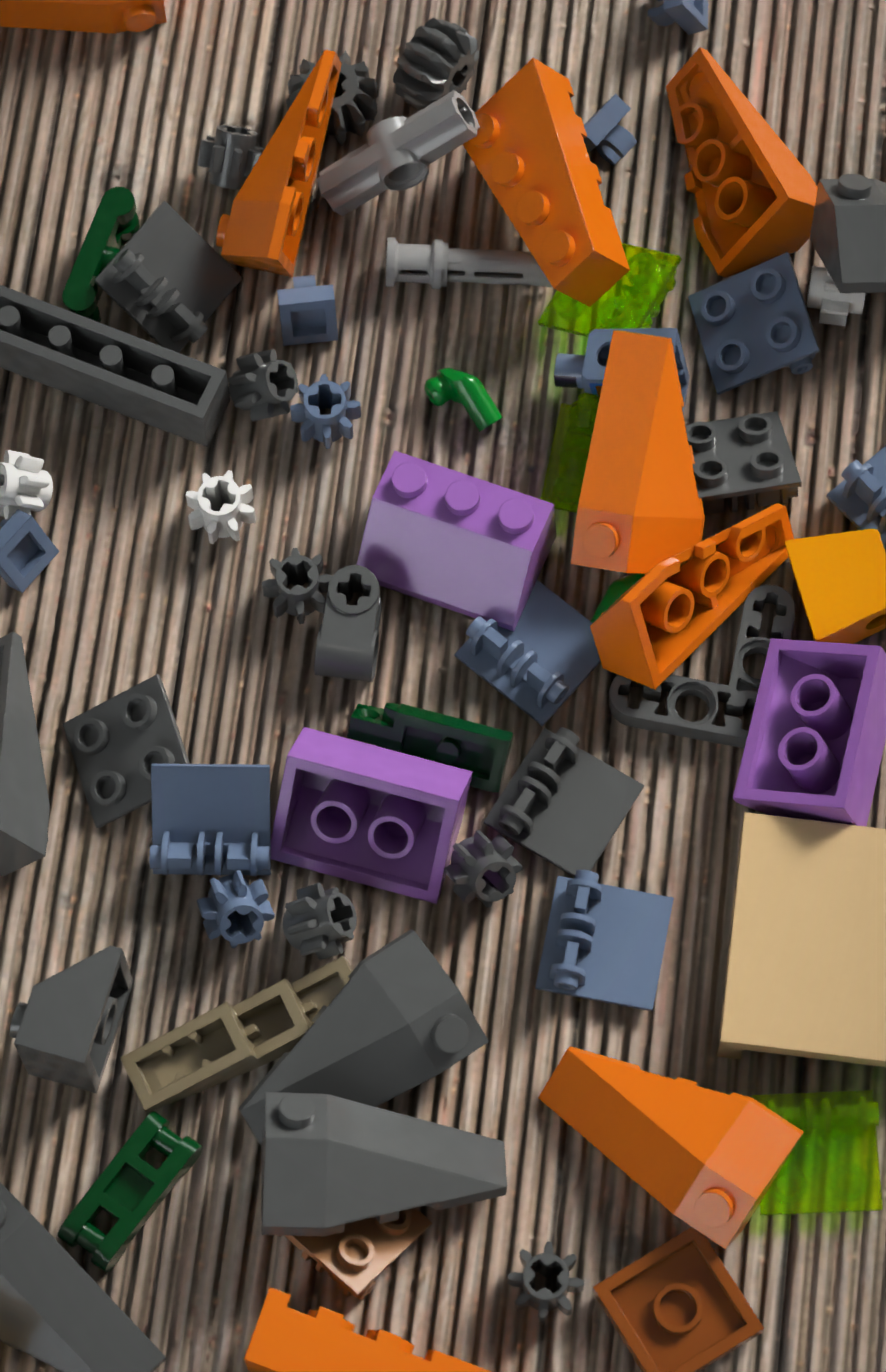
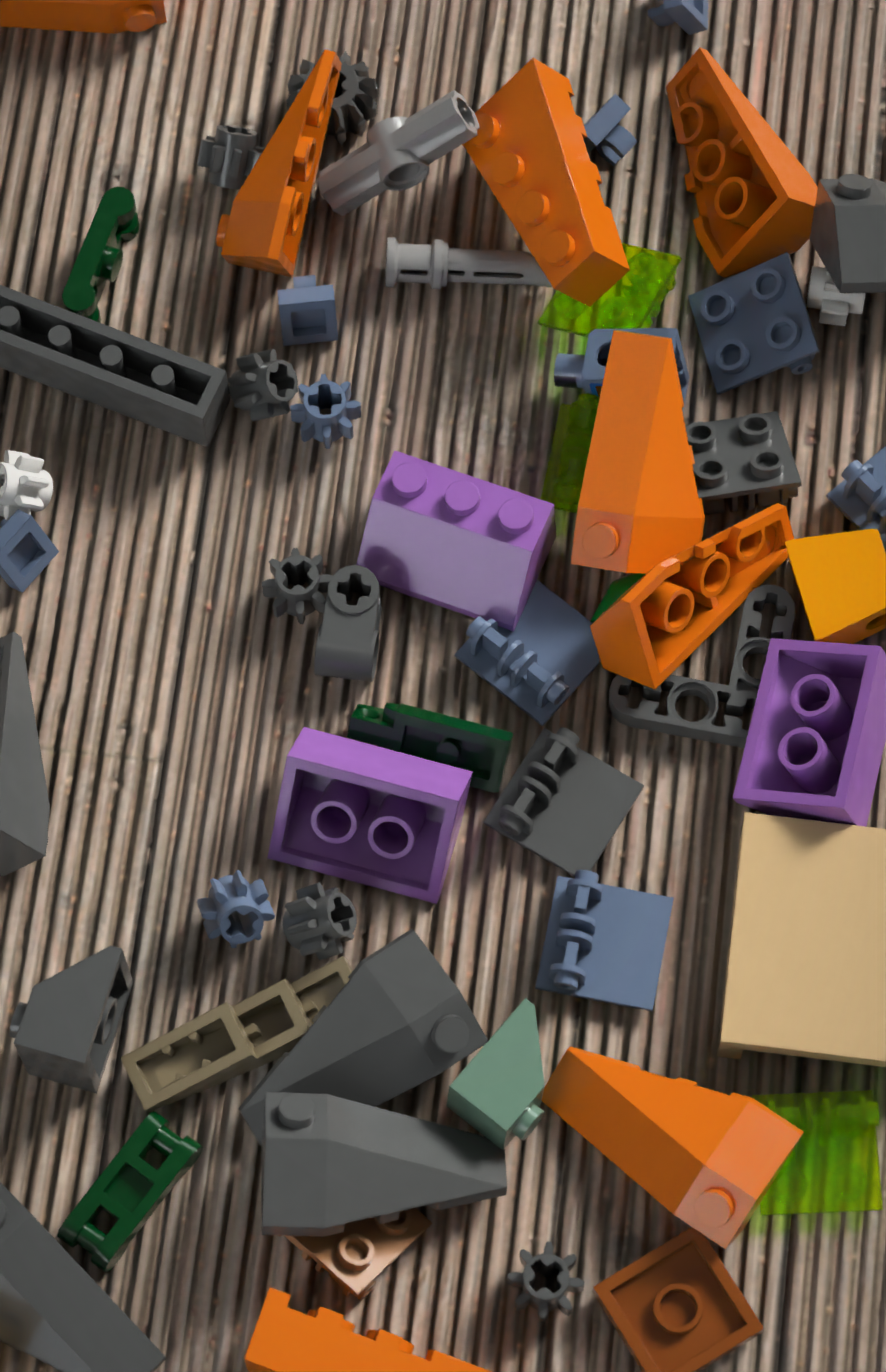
(118, 744): dark grey hinge -> none
(168, 279): dark grey hinge -> none
(210, 498): white gear -> none
(210, 819): sand blue hinge -> none
(435, 63): dark grey gear -> none
(466, 390): green arm -> none
(483, 868): dark grey gear -> none
(504, 1081): none -> sand green slope

